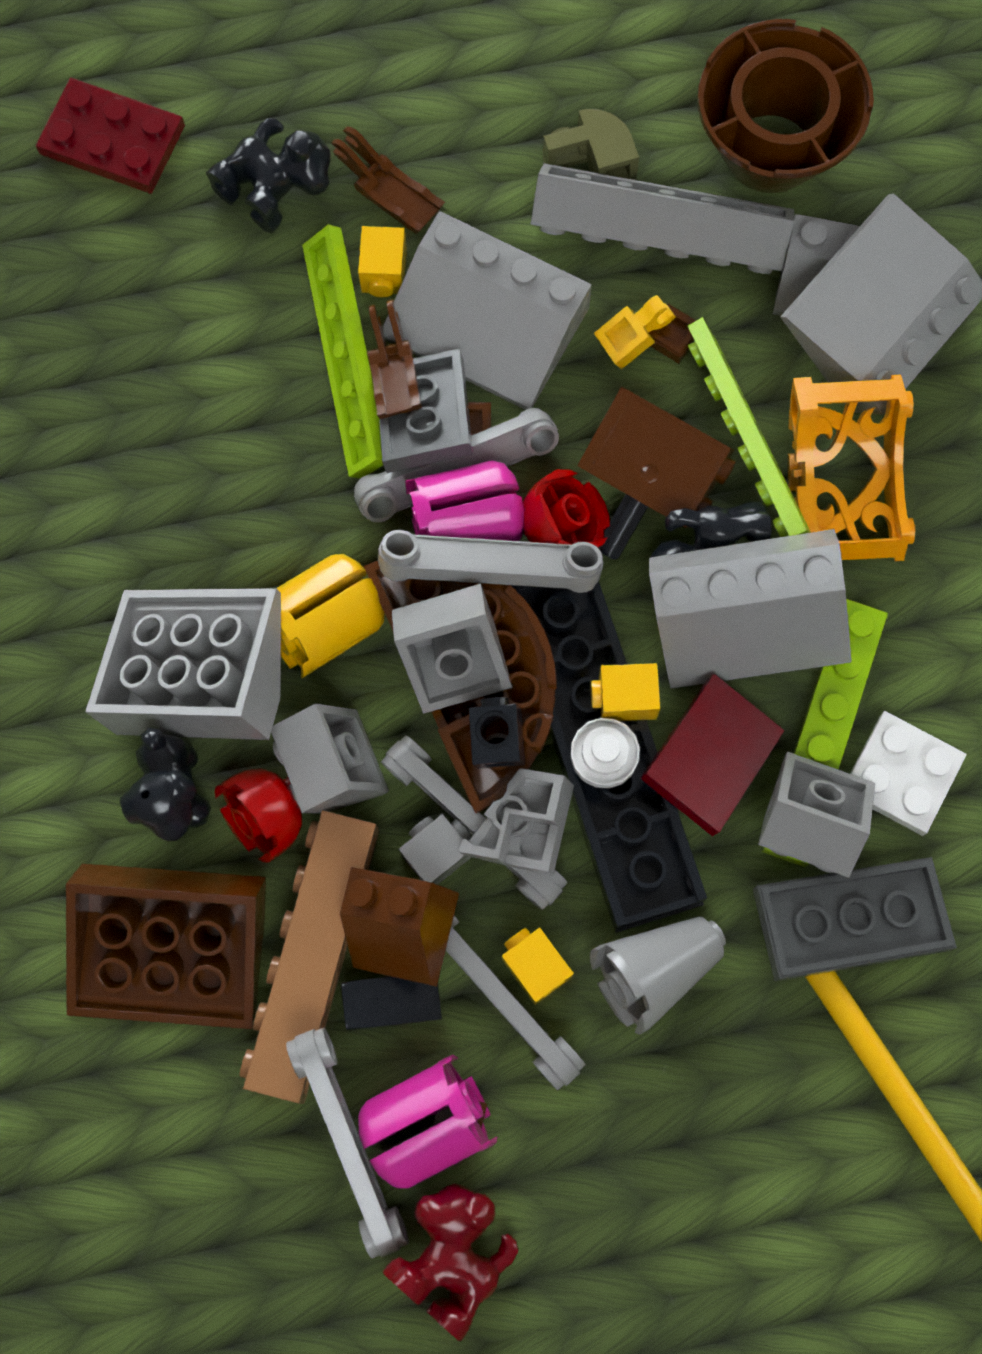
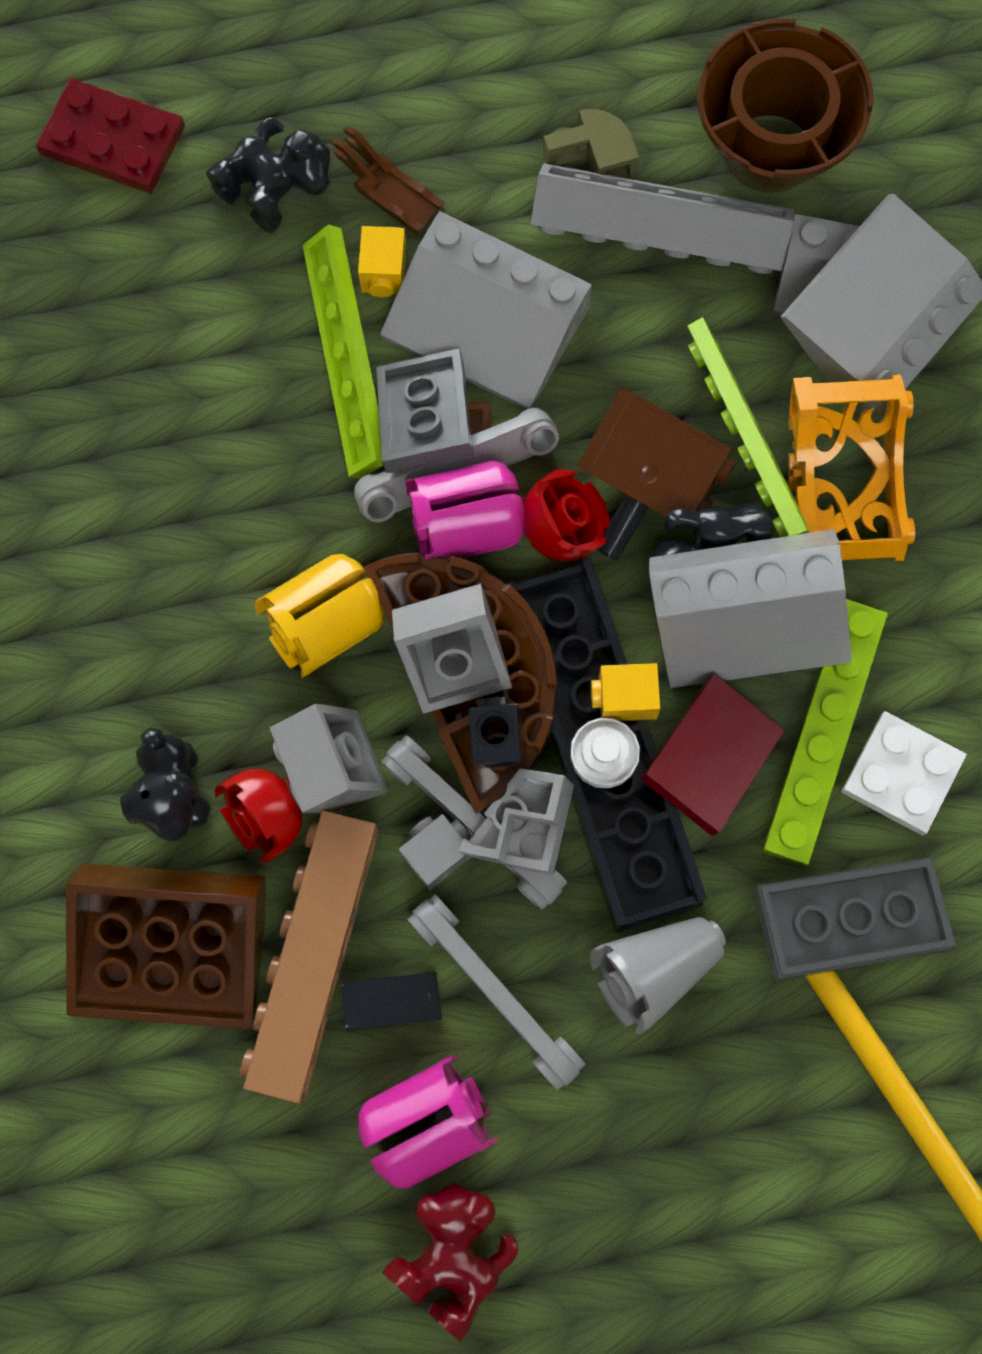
(192, 664): light grey slope -> none
(381, 1228): light grey piece -> none
(393, 369): reddish brown arm -> none
(397, 924): reddish brown slope -> none
(490, 561): light grey piece -> none
(535, 964): yellow brick -> none
(628, 332): yellow plate -> none
(674, 337): reddish brown tile -> none
(818, 815): light grey slope -> none

